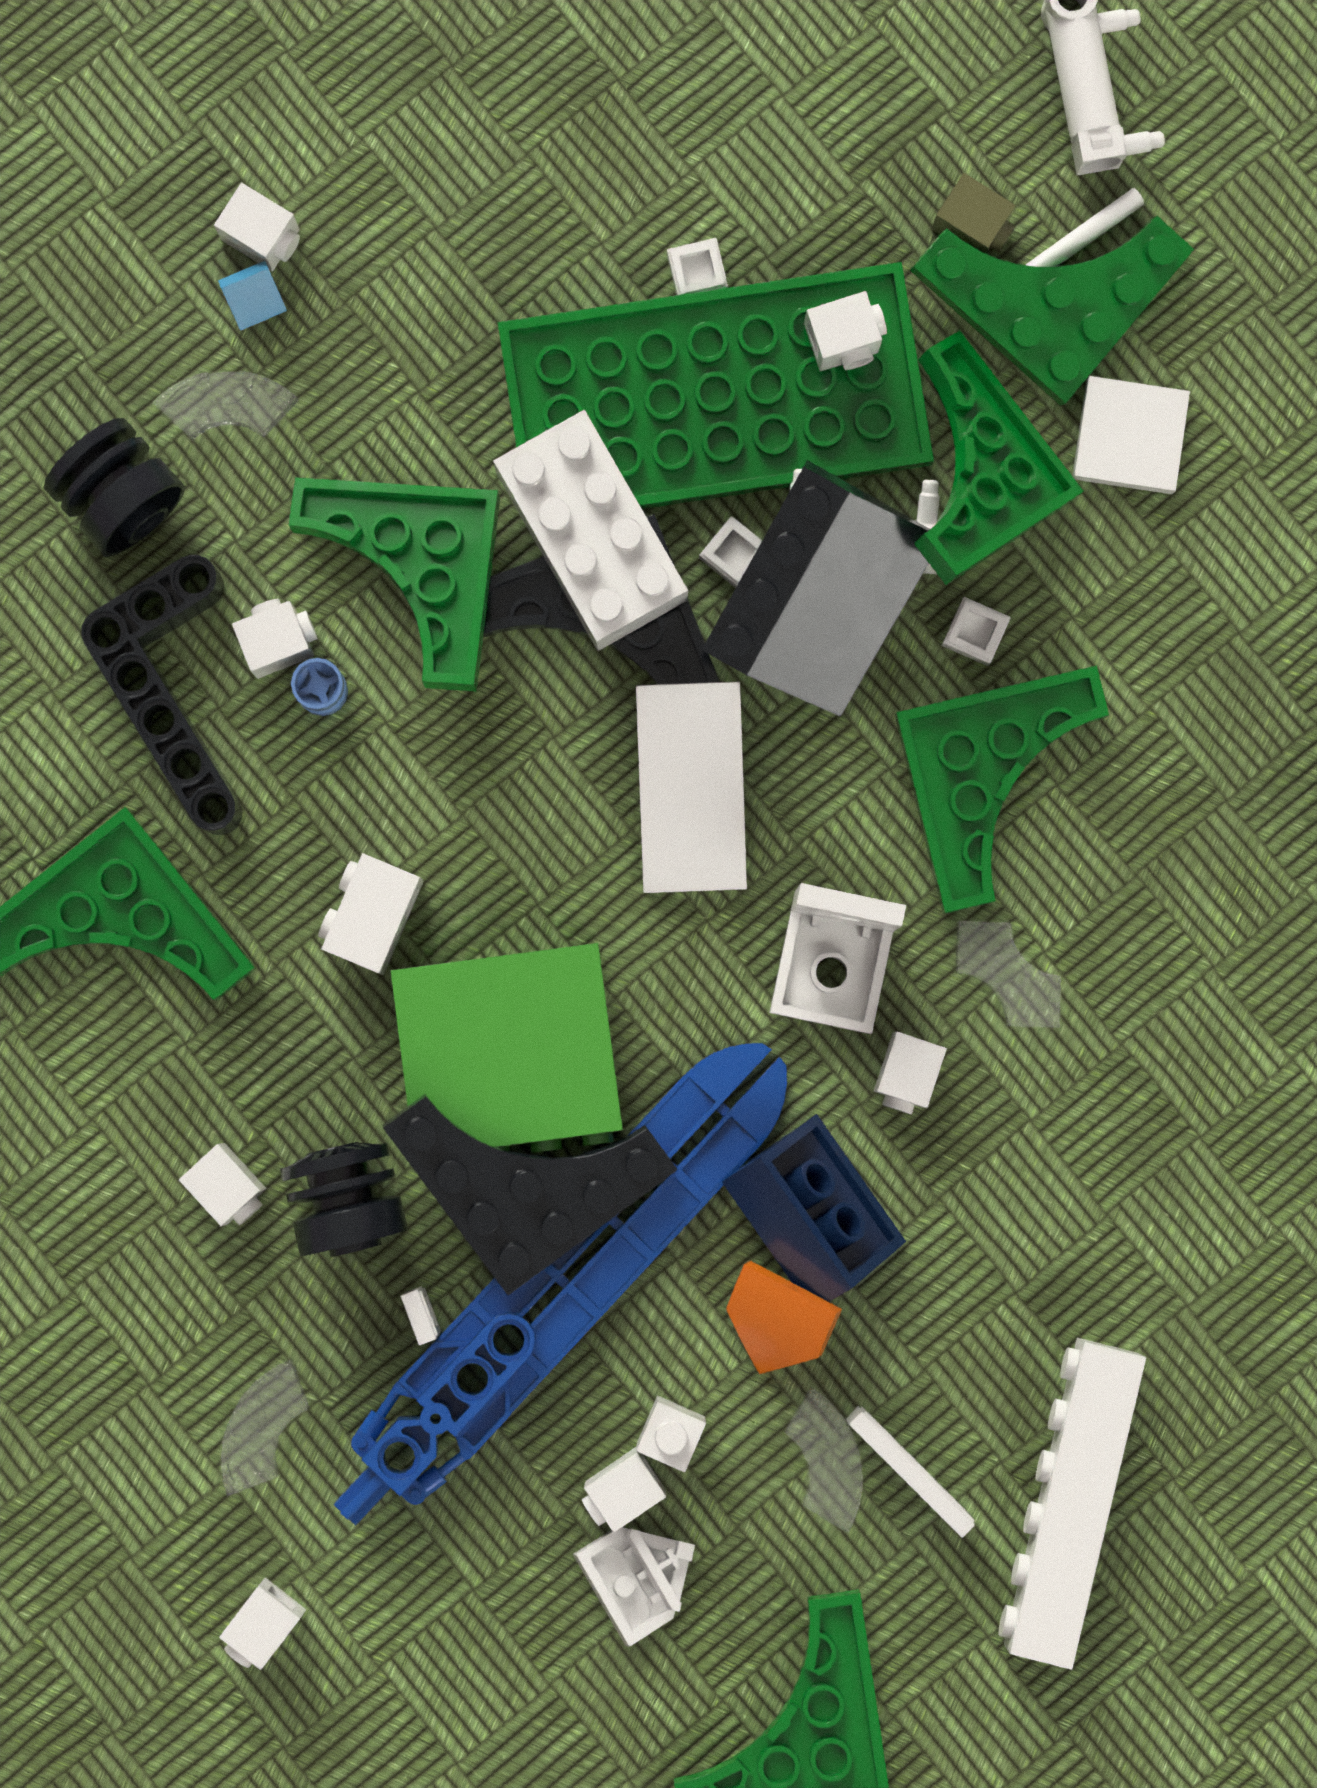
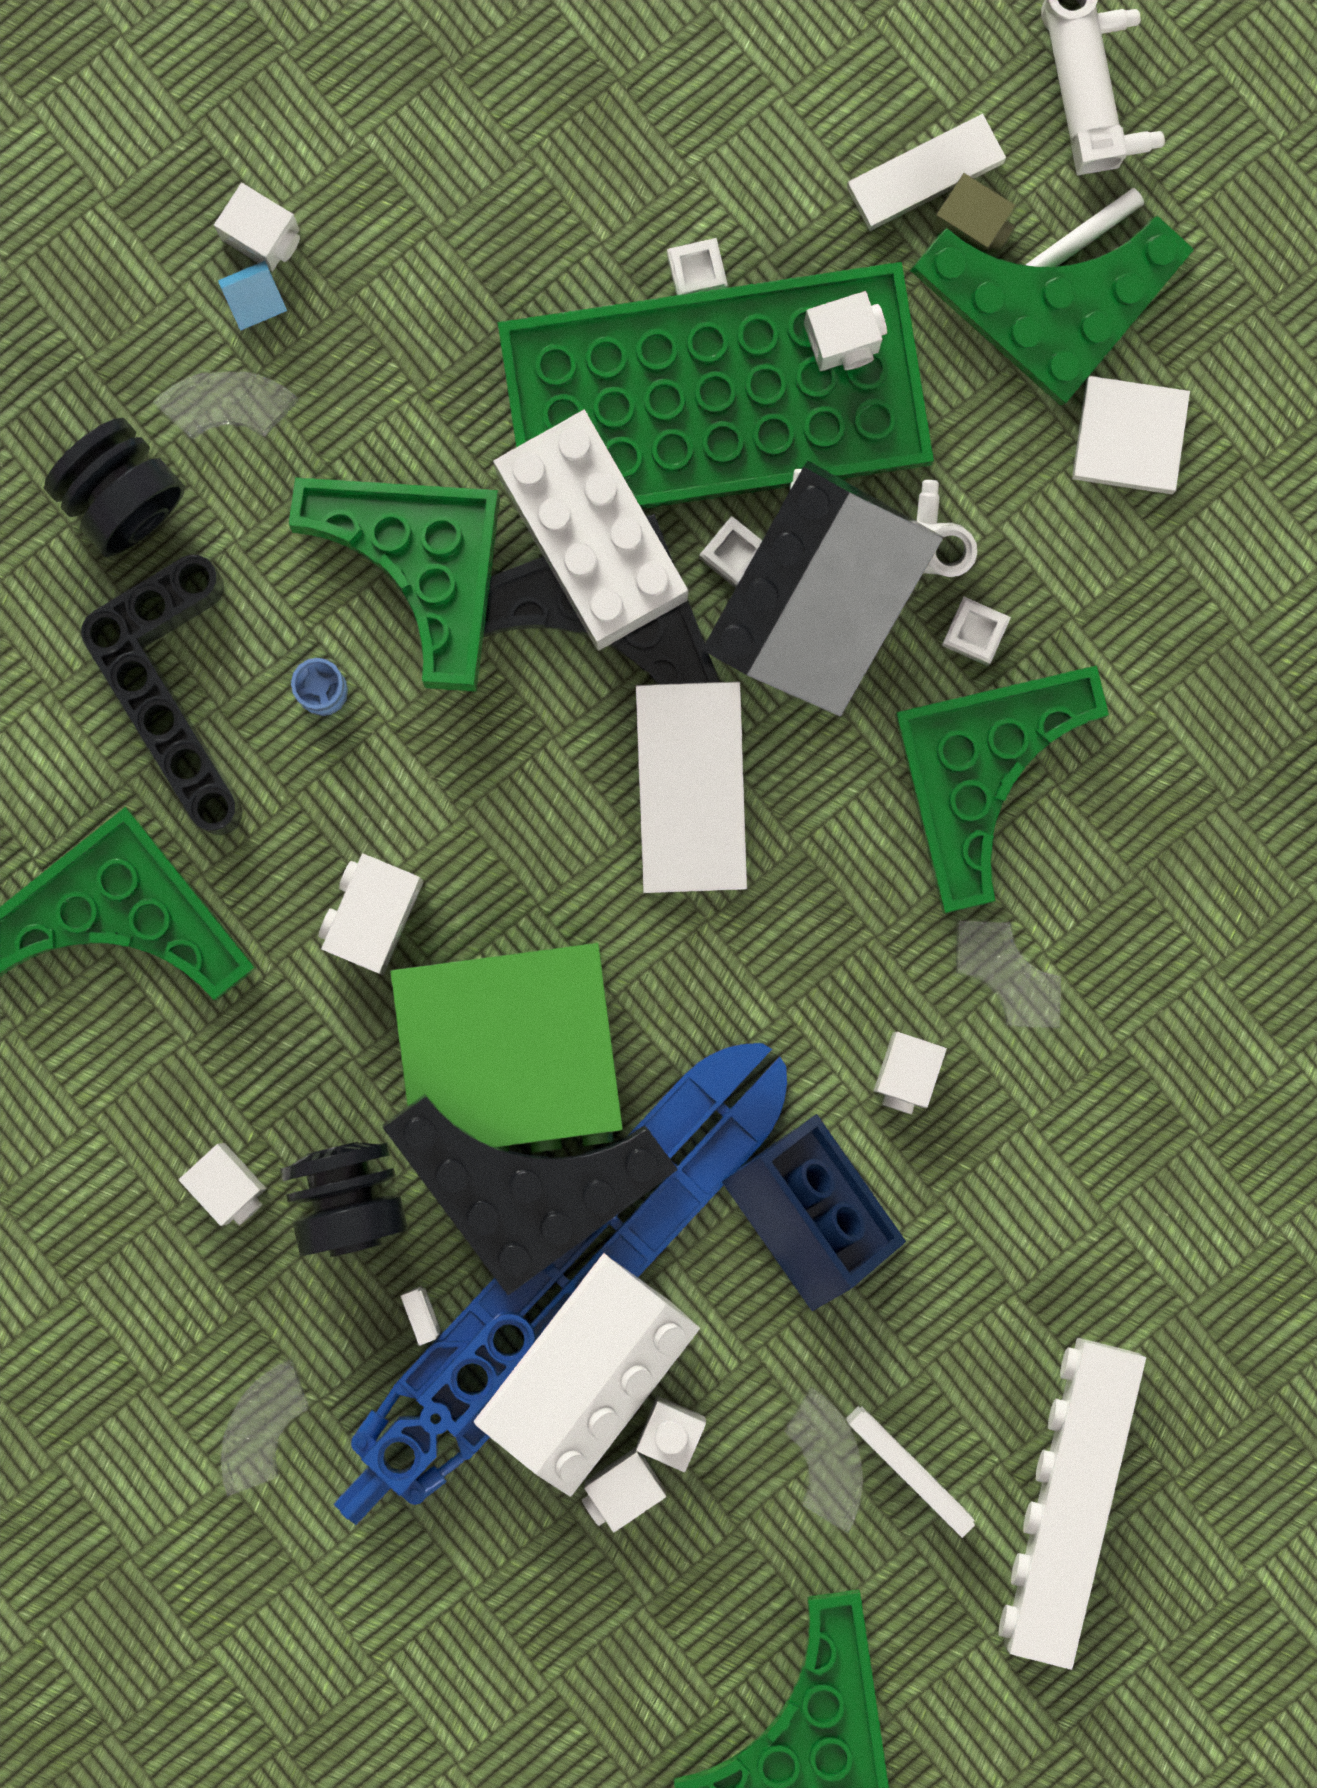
(261, 1625): white brick -> none
(275, 637): white brick -> none
(586, 1375): none -> white slope
(636, 1579): white slope -> none
(779, 1319): orange slope -> none
(839, 927): white bracket -> none
(925, 172): none -> white tile
(1003, 466): green plate -> none

